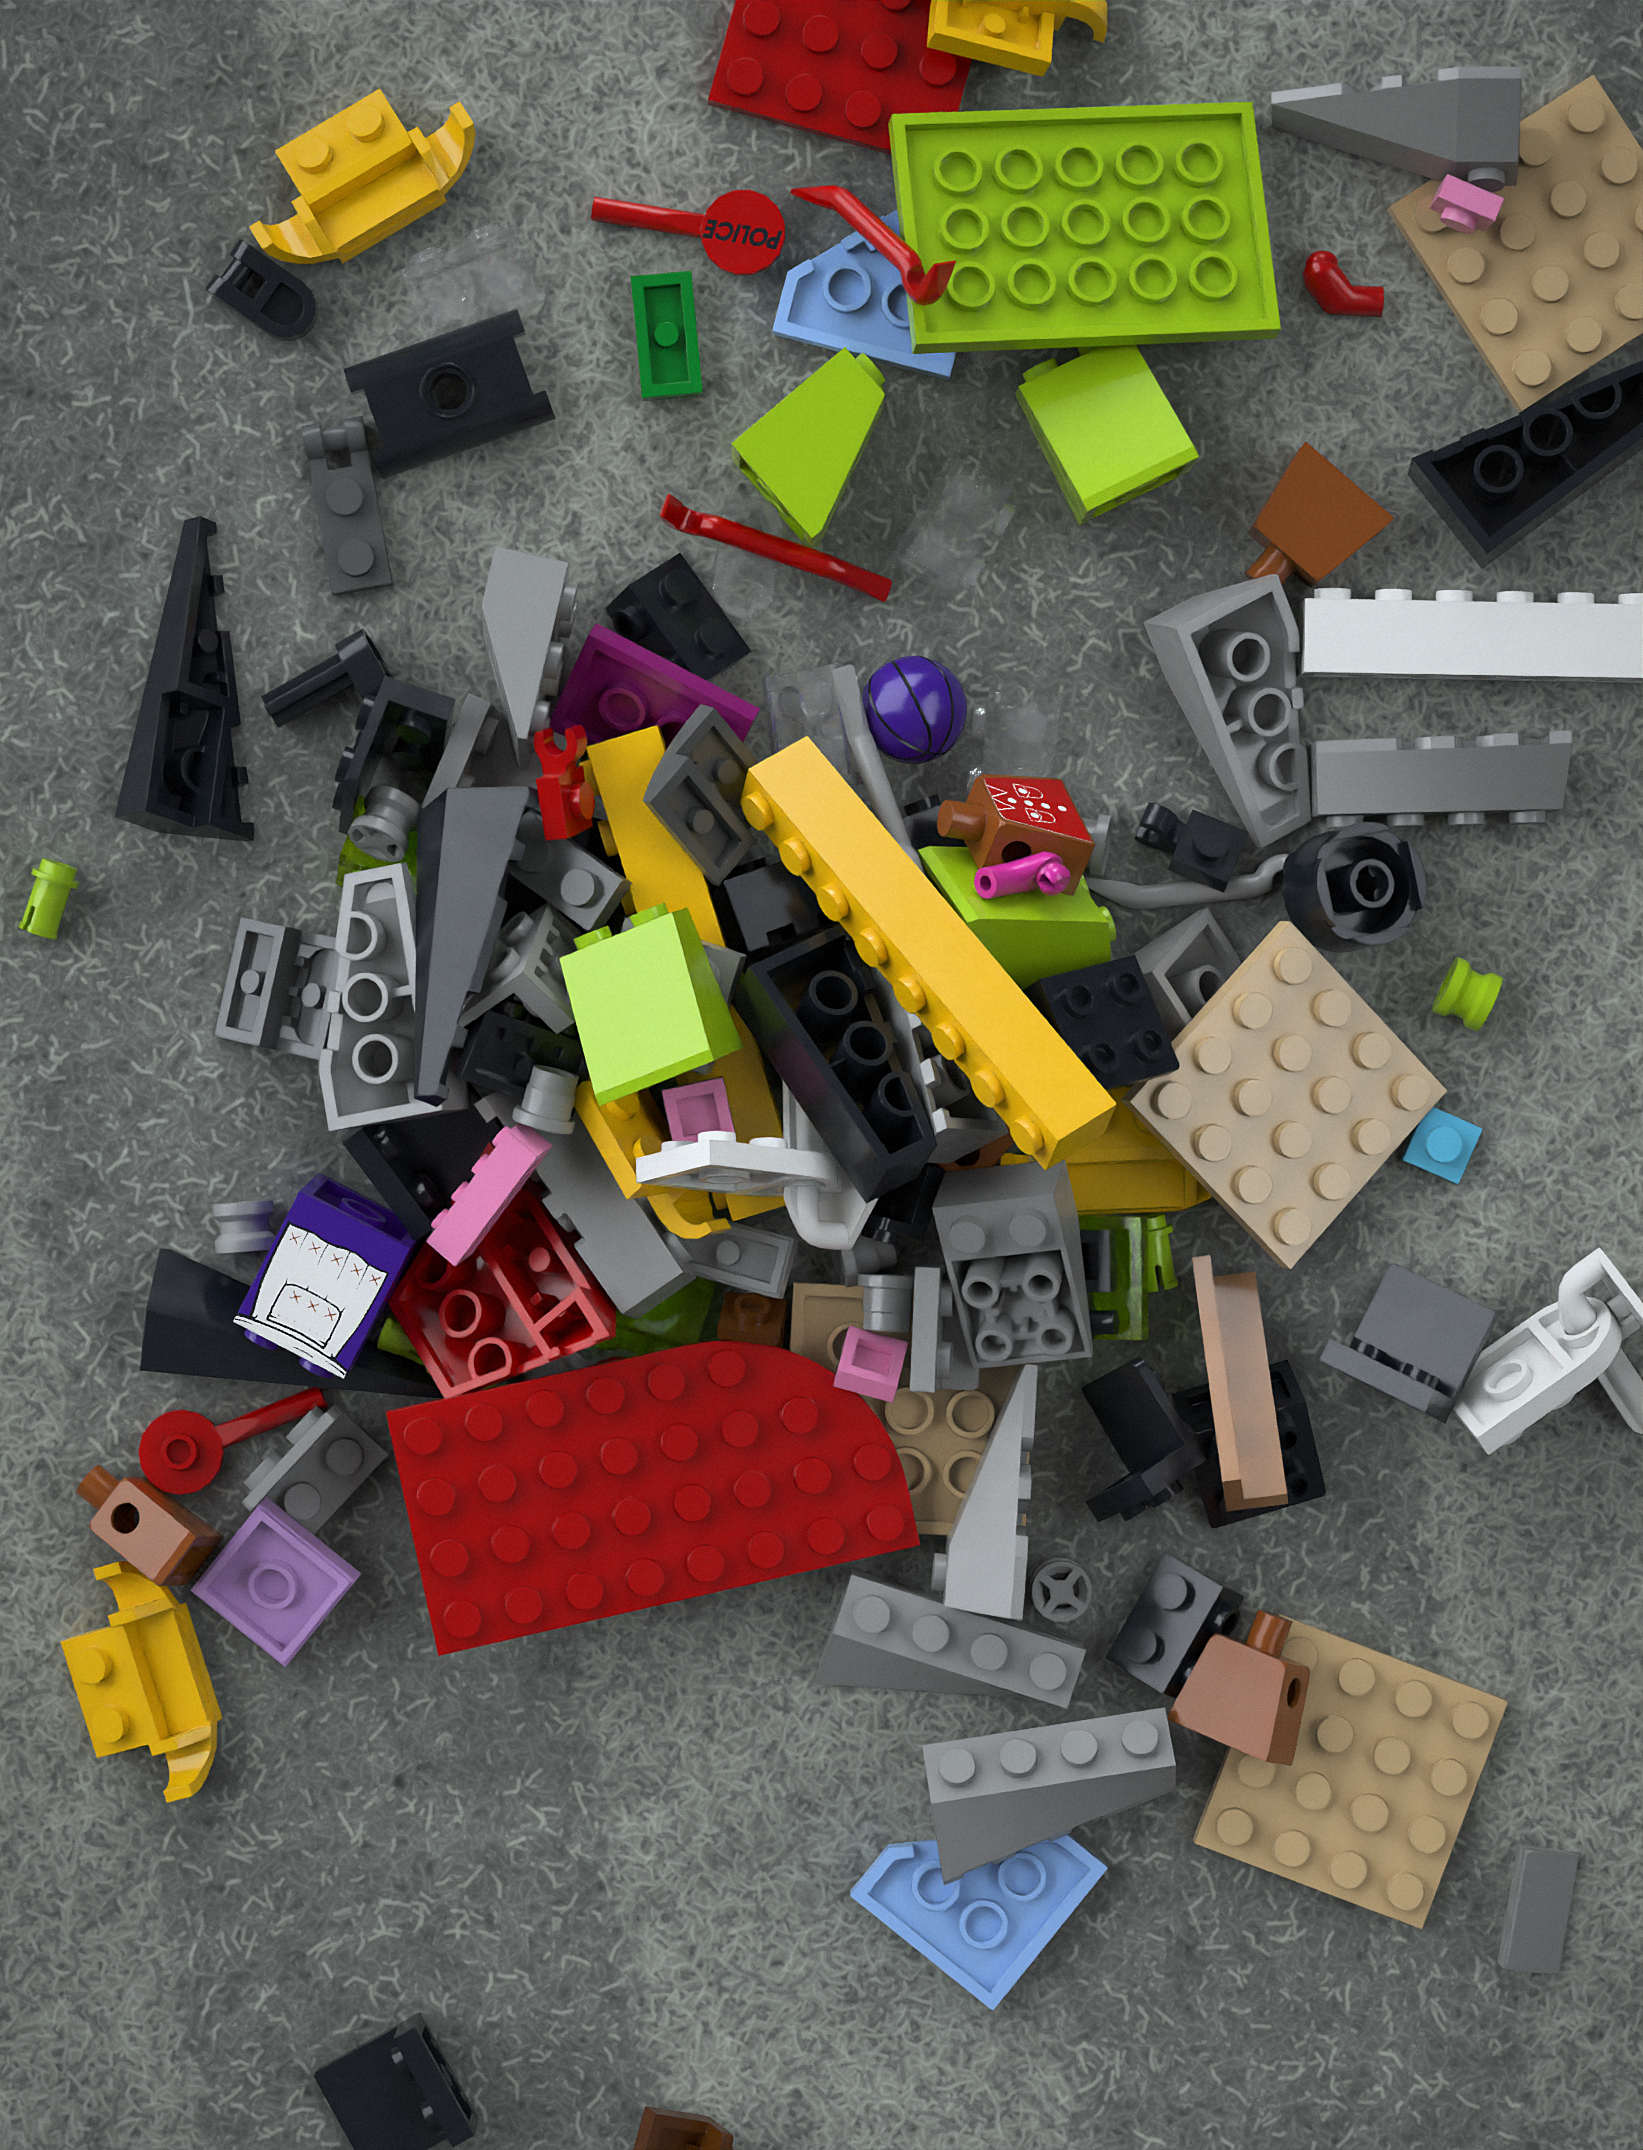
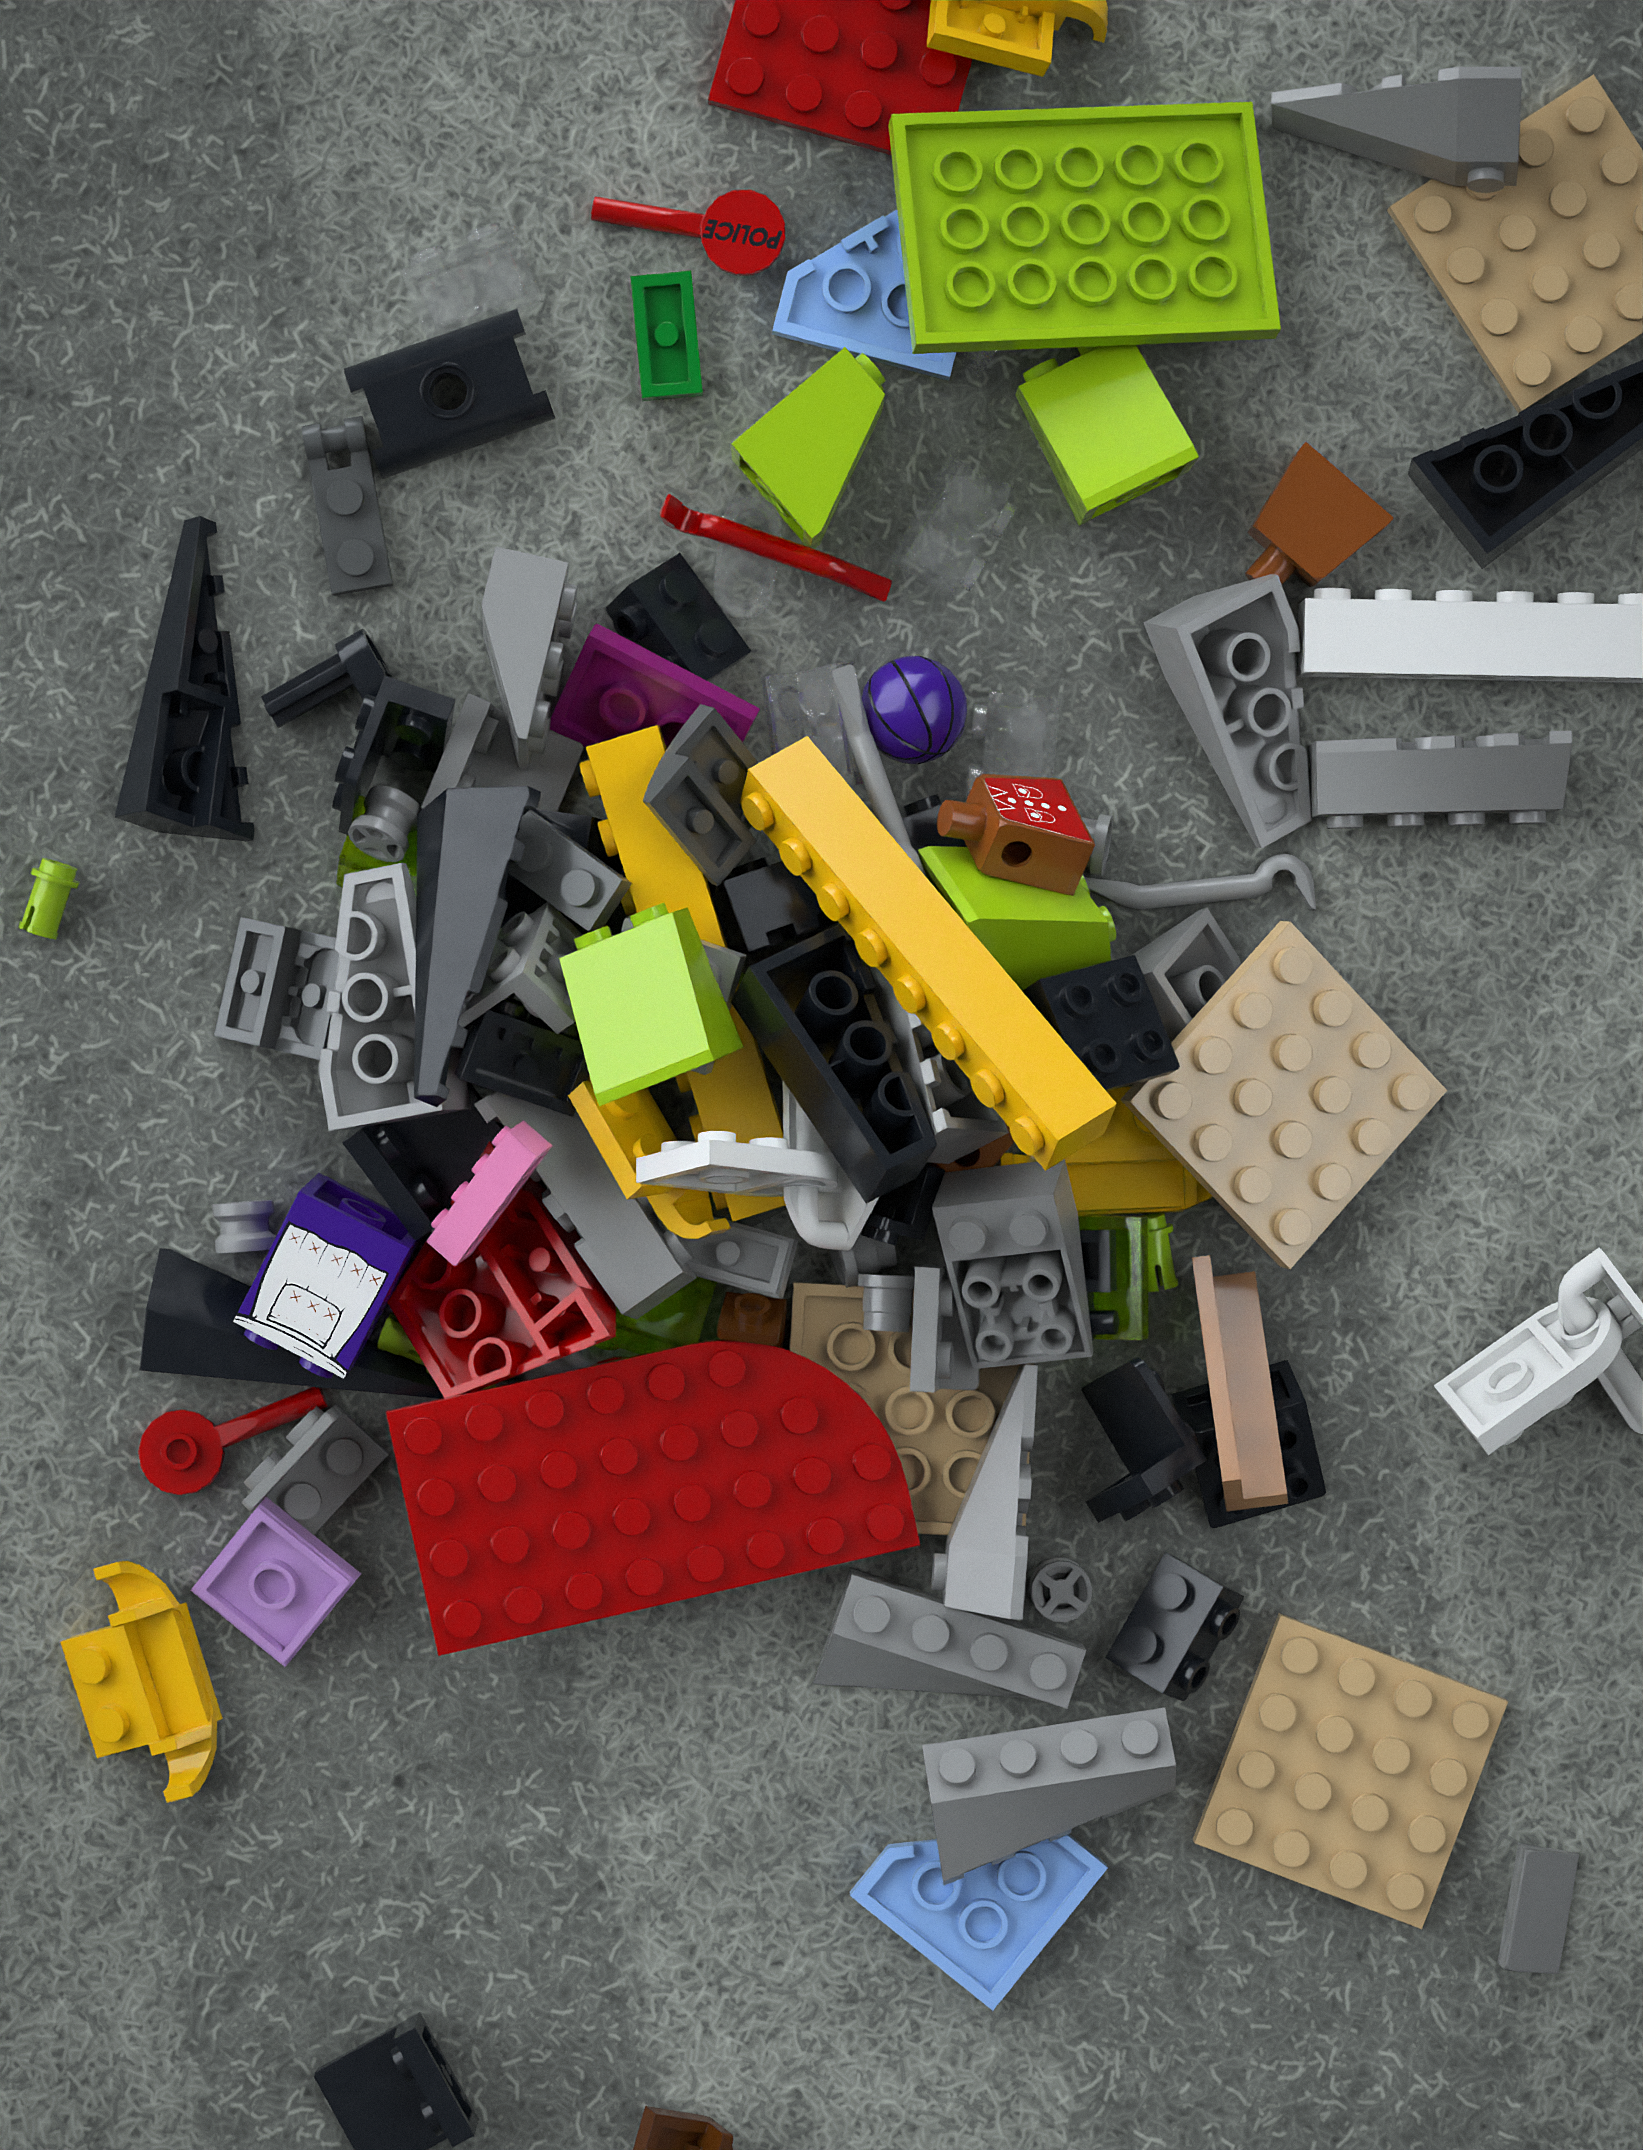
(169, 1538): dark orange torso -> none
(280, 308): black plate -> none
(364, 180): yellow plate -> none
(548, 1100): light grey piece -> none
(562, 791): red plate -> none
(697, 1109): bright pink plate -> none
(870, 1364): bright pink plate -> none
(920, 287): red piece -> none
(1023, 875): dark pink arm -> none
(1200, 849): black plate -> none
(1247, 1692): torso -> none
(1335, 292): red arm -> none
(1354, 887): black brick -> none
(1415, 1342): bracket -> none
(1441, 1145): medium azure plate -> none
(1465, 205): bright pink plate -> none
(1467, 994): lime wheel -> none

